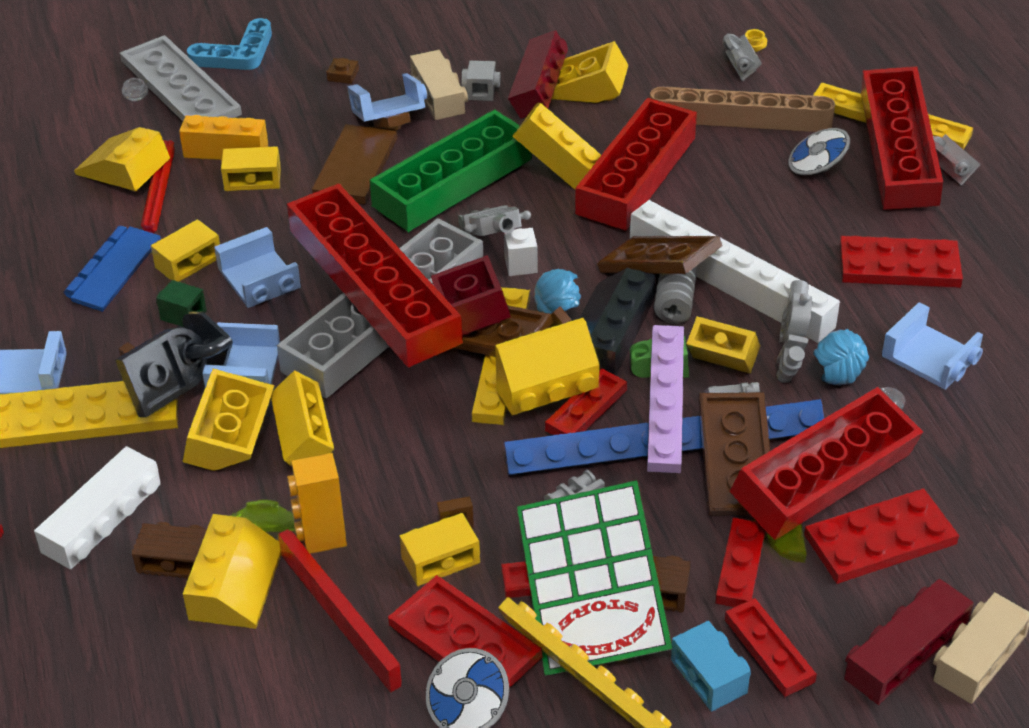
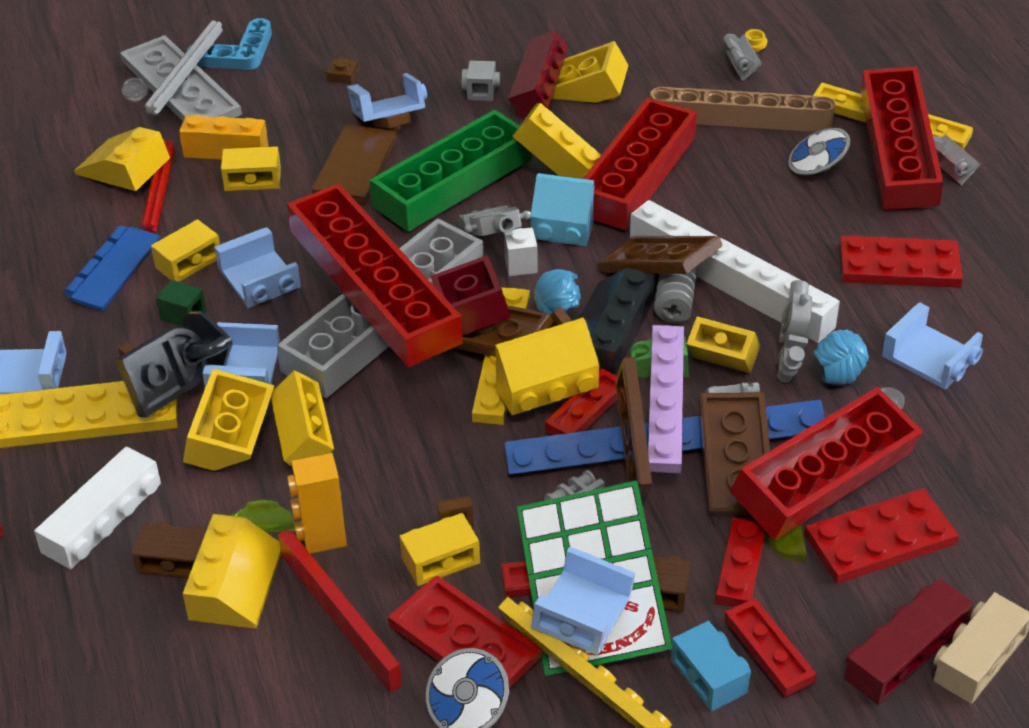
(183, 68): none -> light grey axle
(443, 88): tan brick -> none
(562, 209): none -> medium azure slope
(584, 601): none -> light blue panel
(633, 427): none -> reddish brown tile

